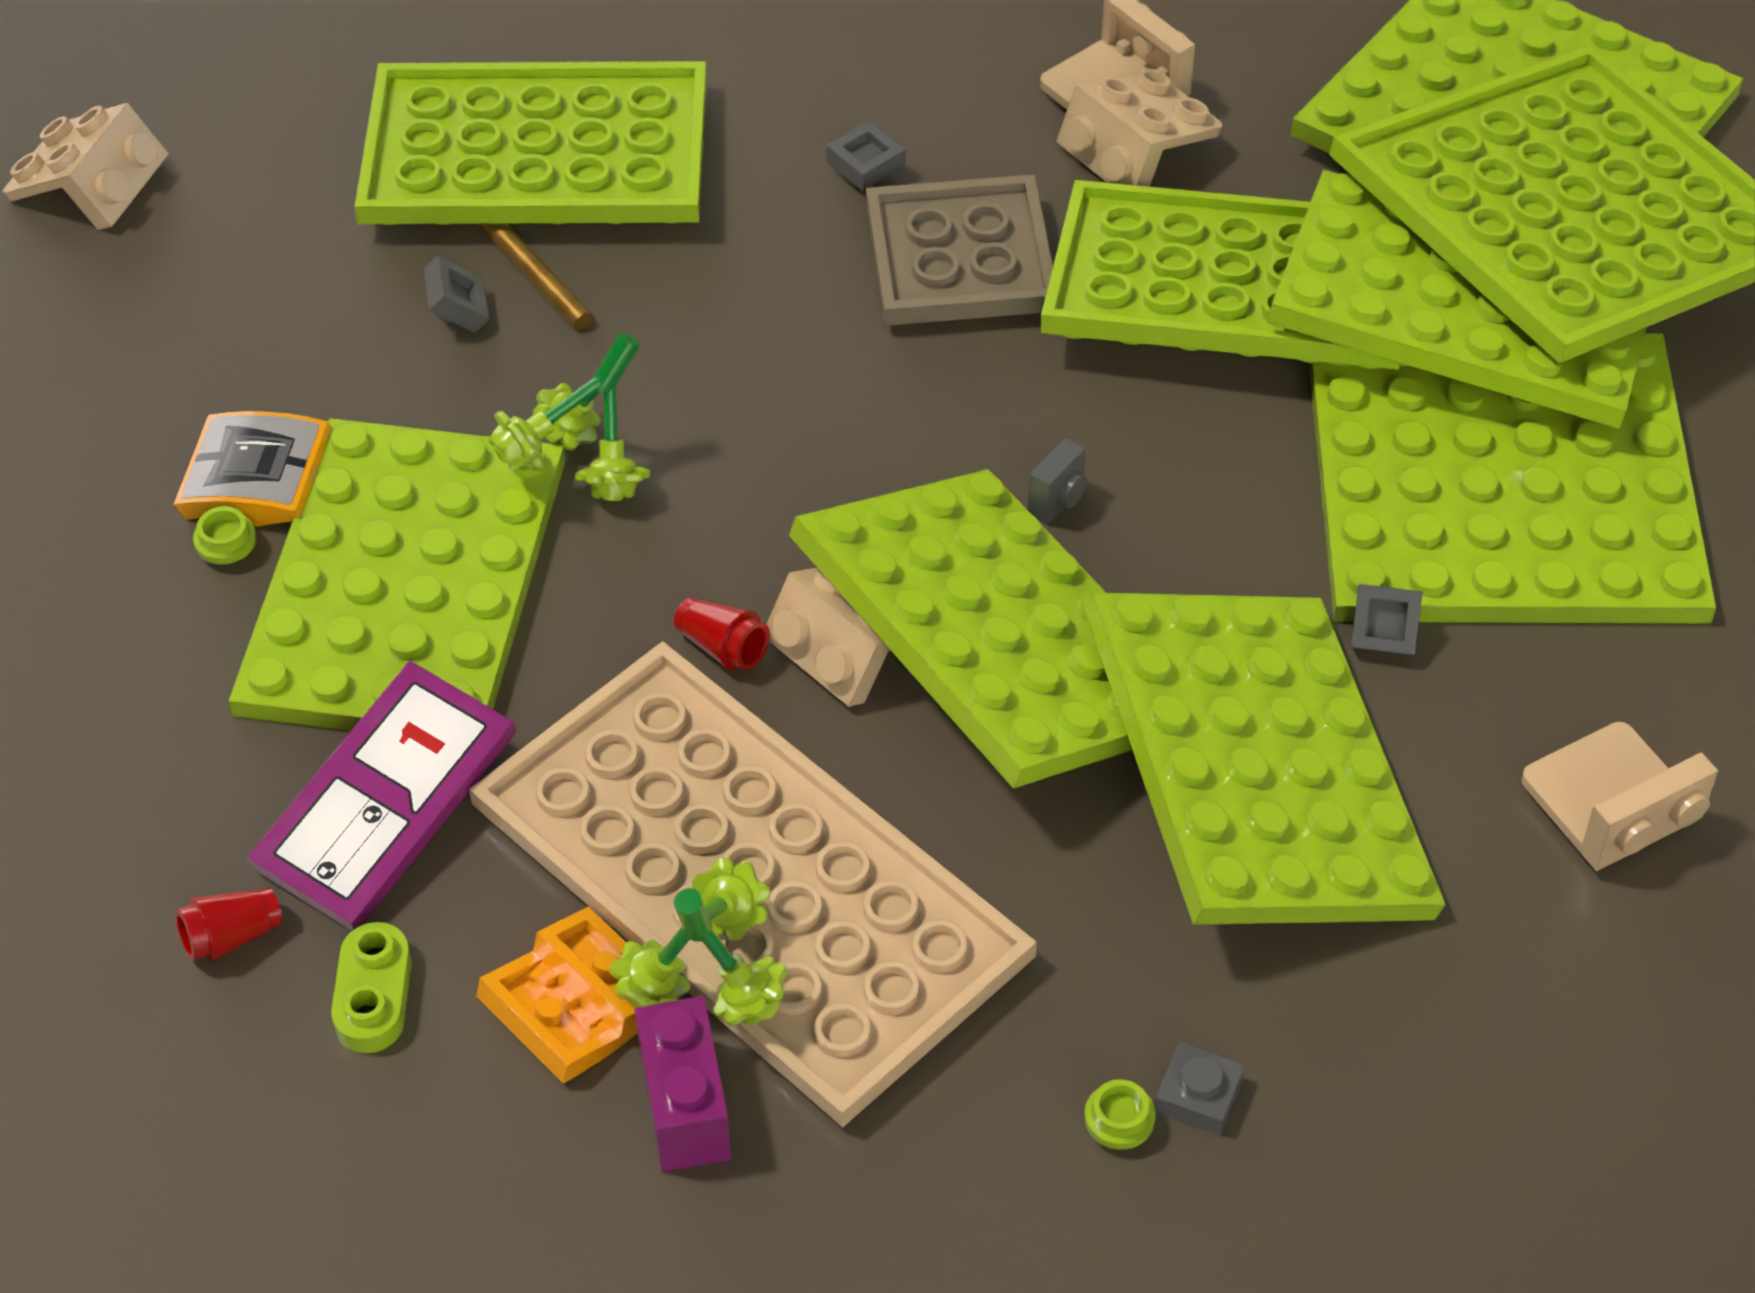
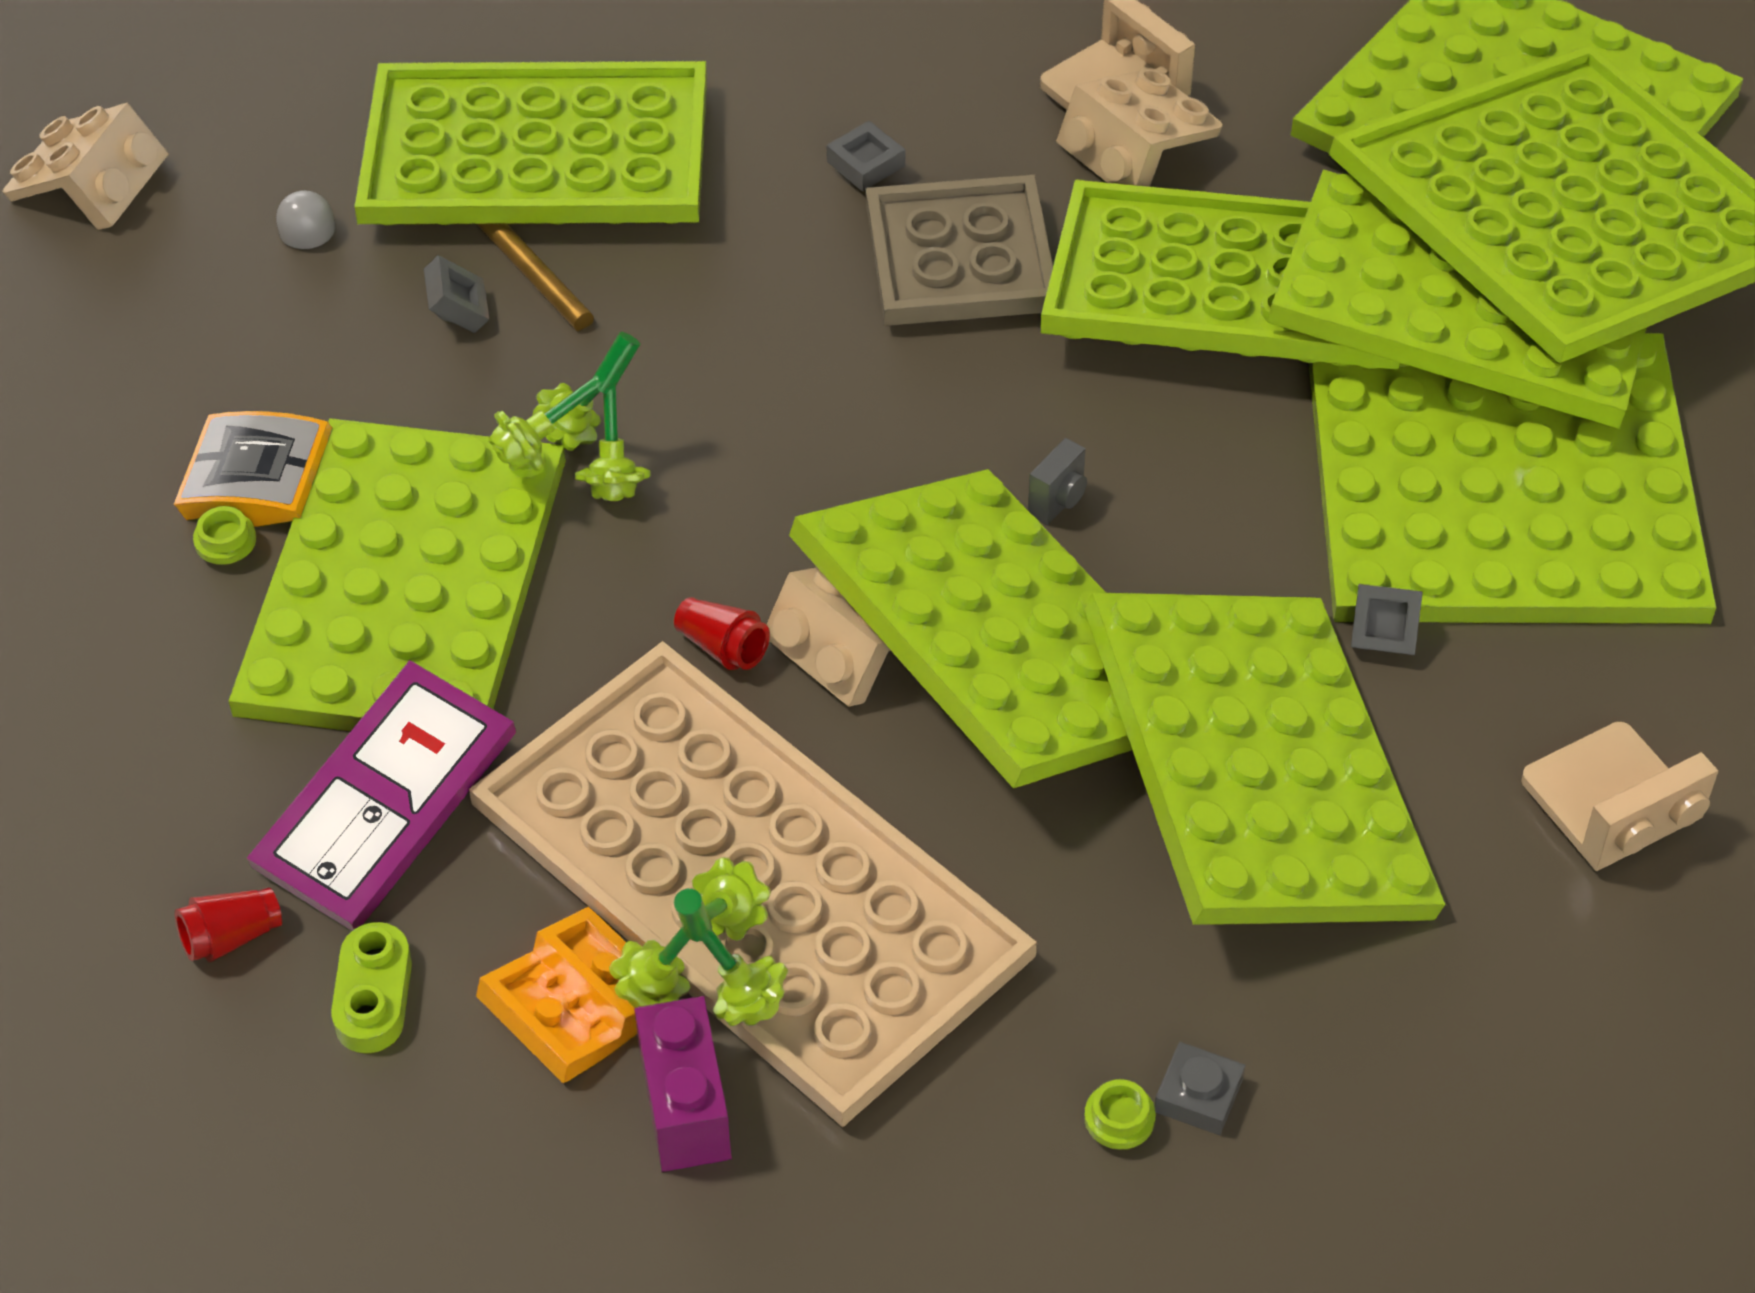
(305, 220): none -> light grey piece

